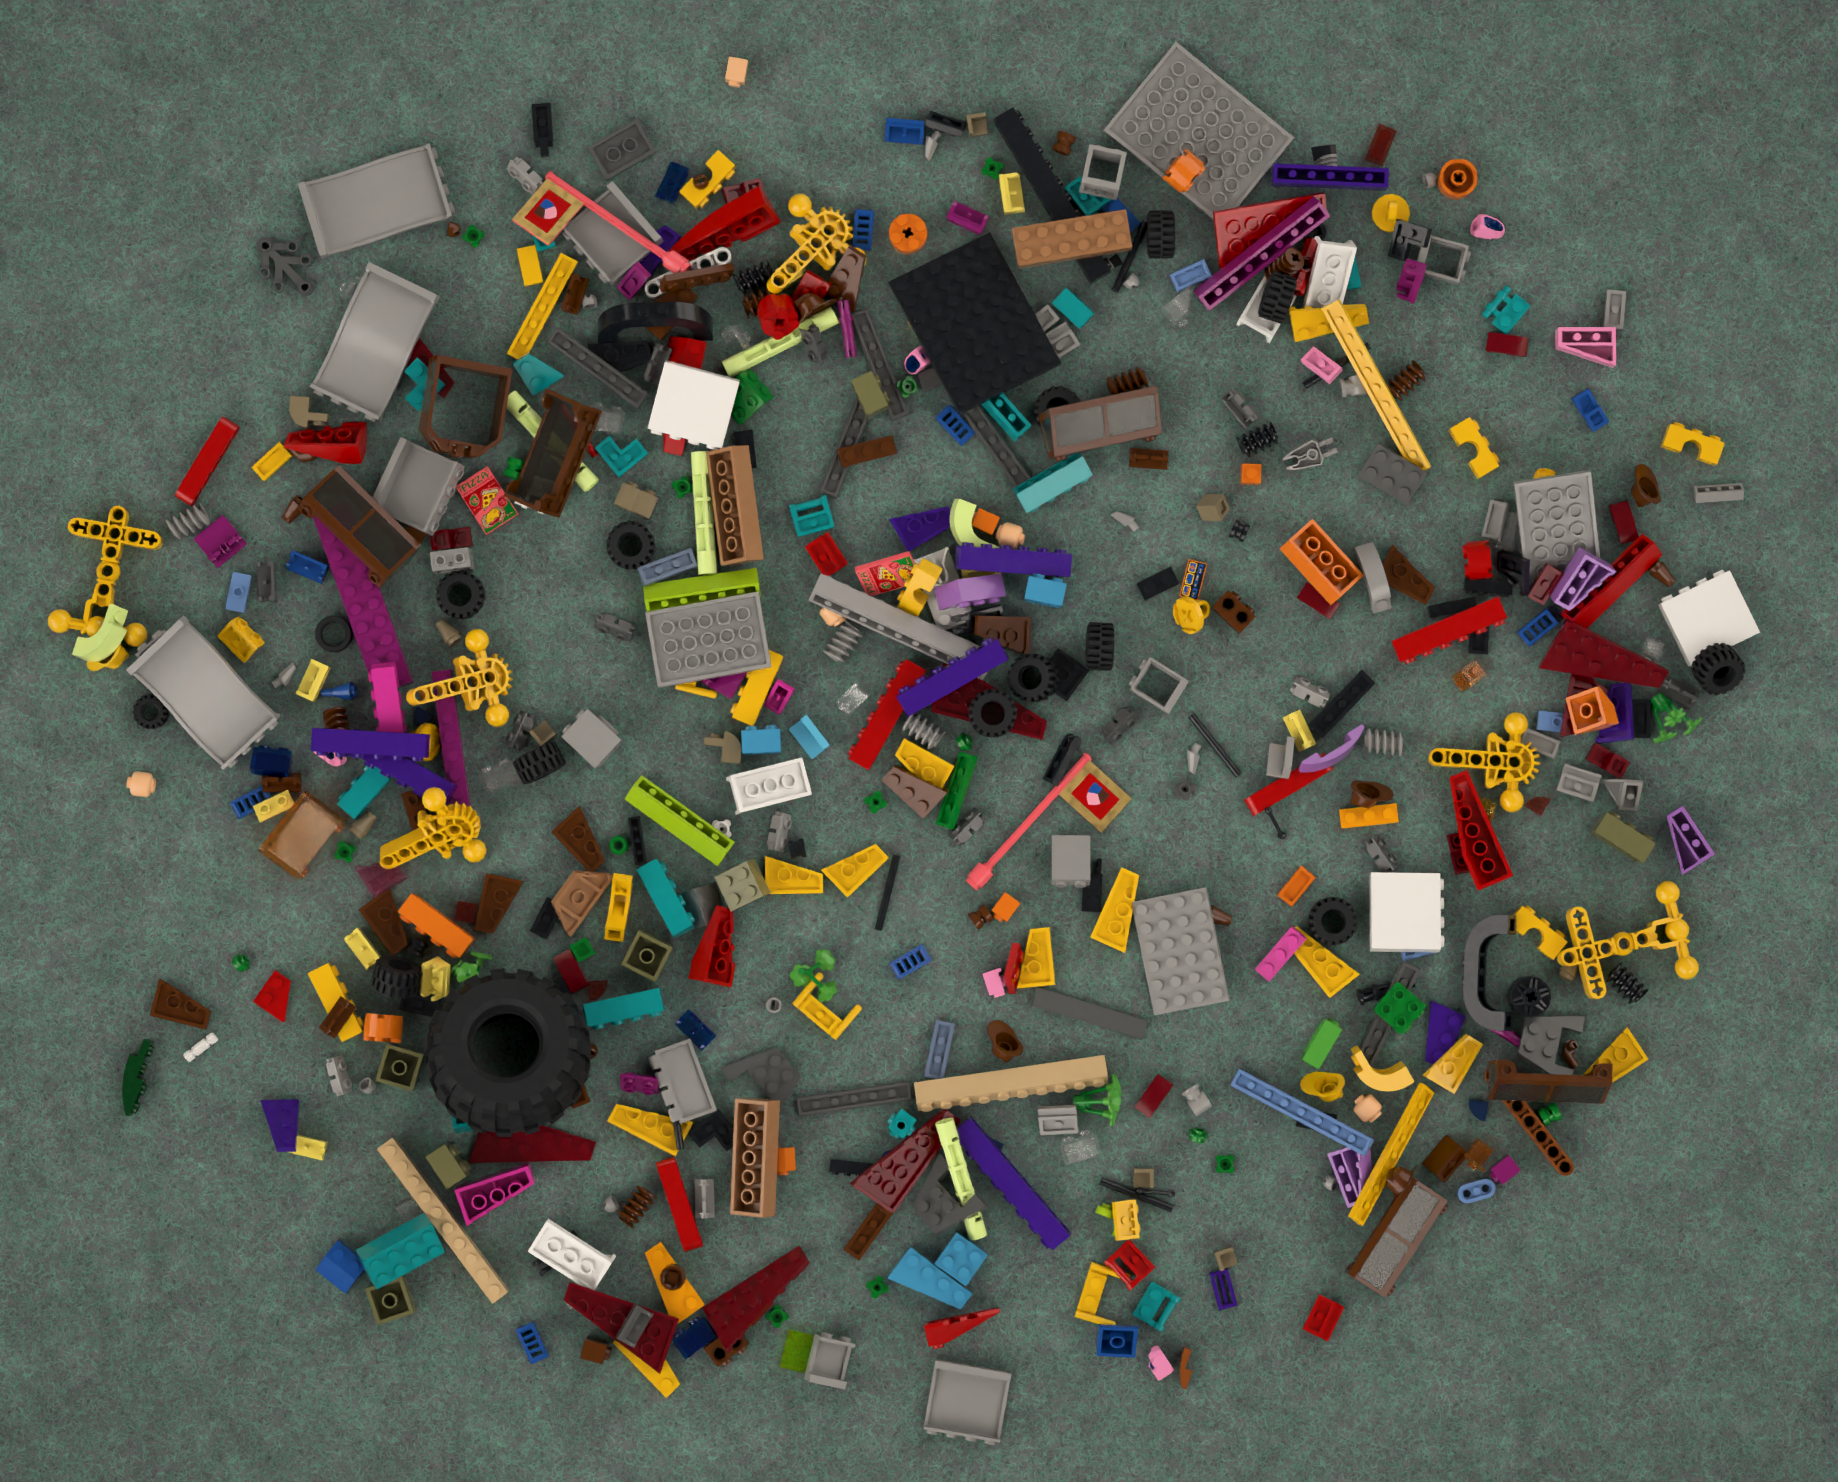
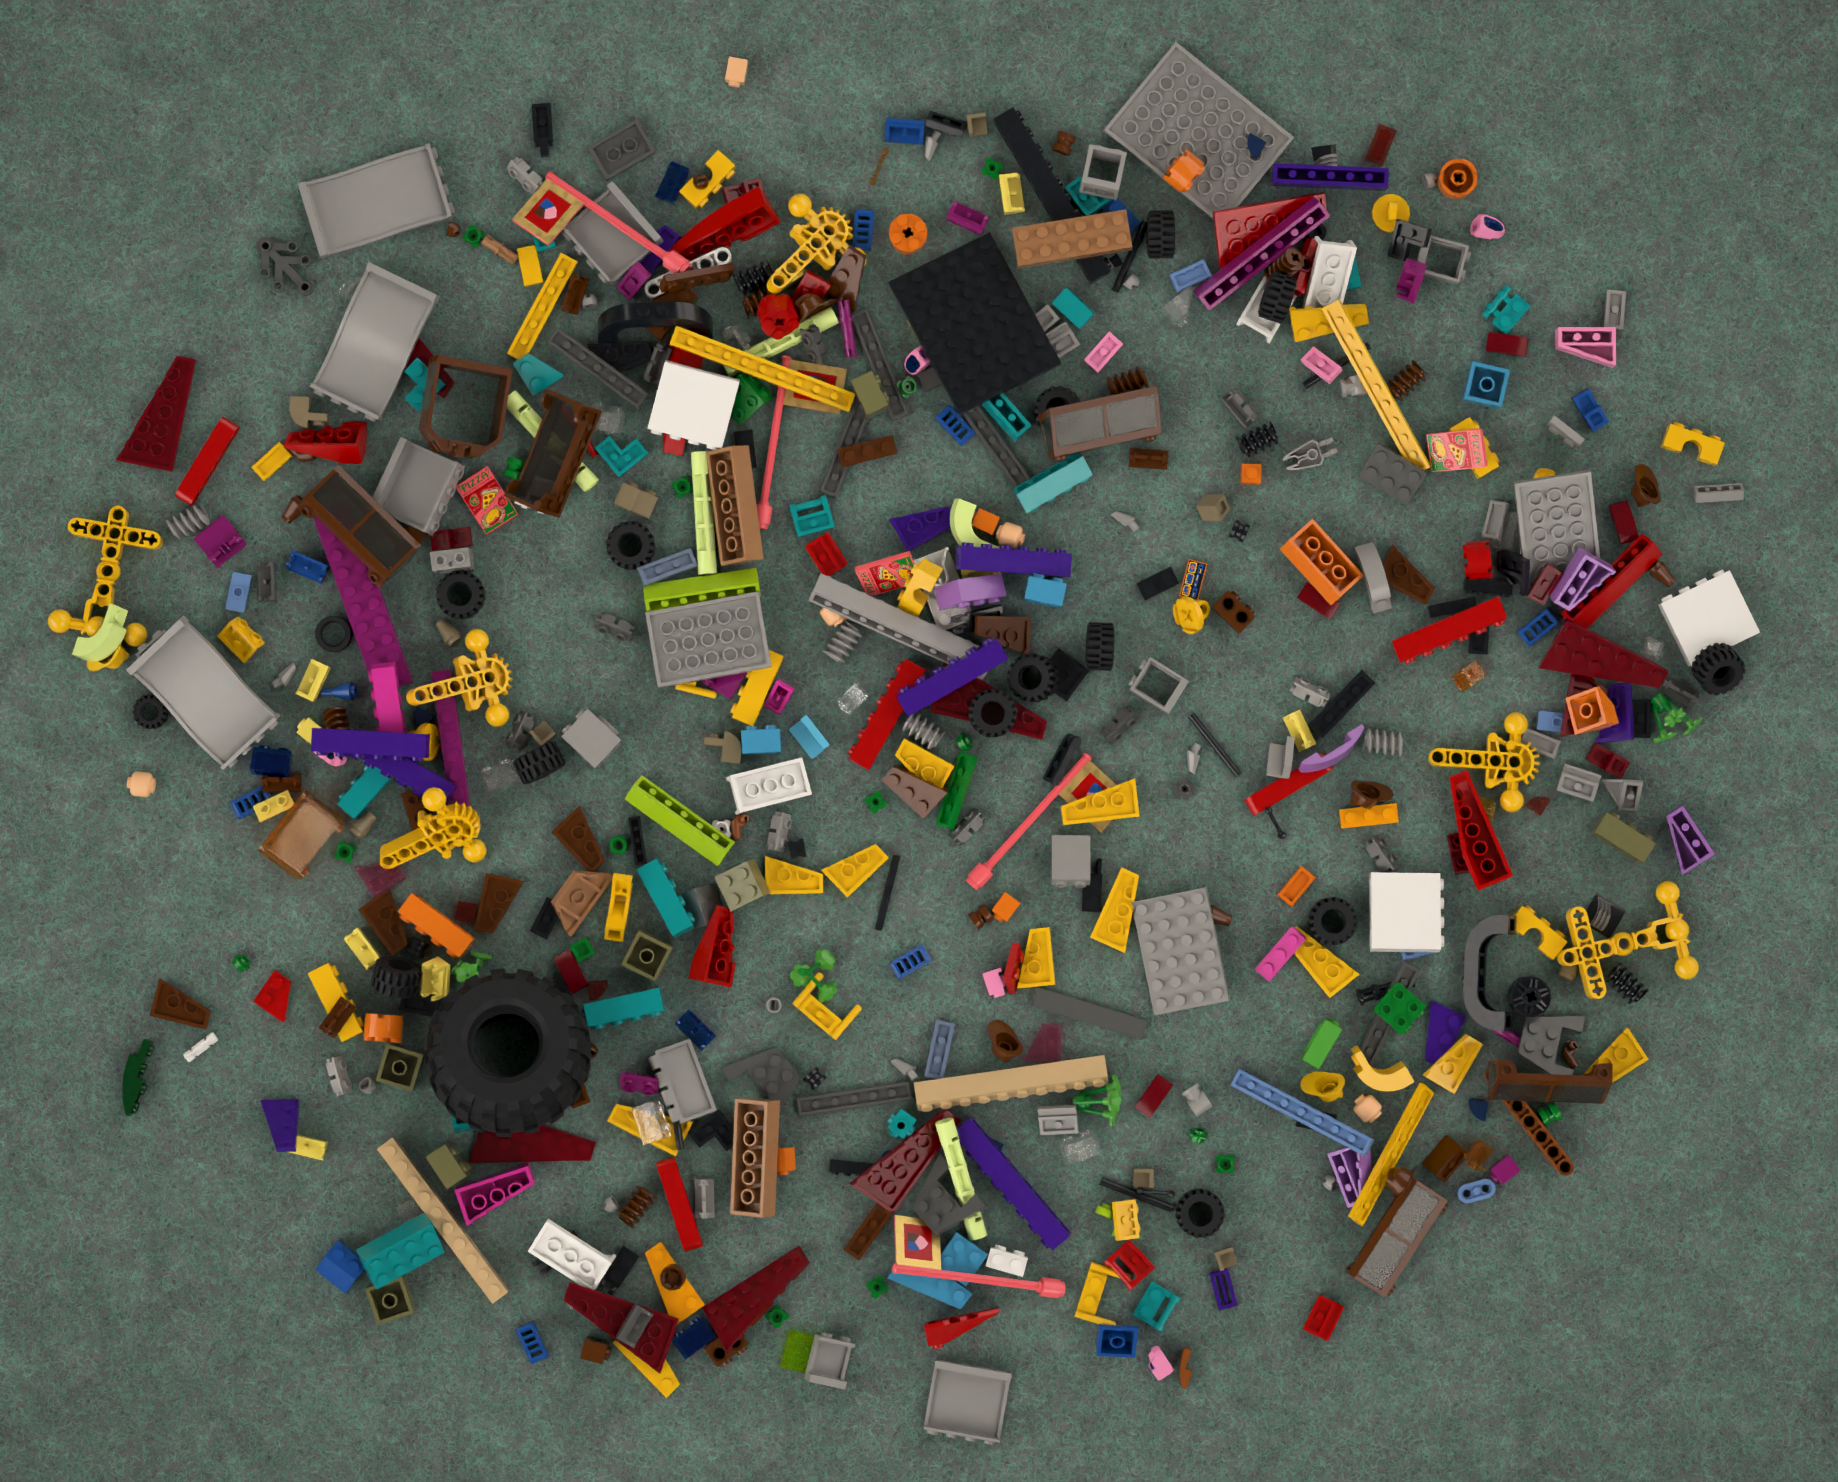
(160, 426): none -> dark red wing
(305, 728): none -> light yellow brick
(499, 249): none -> medium nougat axle
(619, 1269): none -> black hinge
(651, 1122): none -> clear bracket
(737, 823): none -> dark orange arm
(762, 369): none -> yellow plate
(814, 1078): none -> black wheel
(828, 374): none -> flag
(873, 181): none -> clear orange hinge
(905, 1068): none -> light grey bar
(920, 1255): none -> flag
(1006, 1261): none -> white brick
(1046, 1045): none -> clear pink wing
(1103, 352): none -> bright pink plate
(1104, 805): none -> yellow wing
(1187, 1201): none -> black tyre
(1255, 145): none -> dark blue tile
(1457, 450): none -> tile
(1485, 385): none -> dark azure brick
(1570, 437): none -> light grey plate
(1604, 915): none -> black sticker

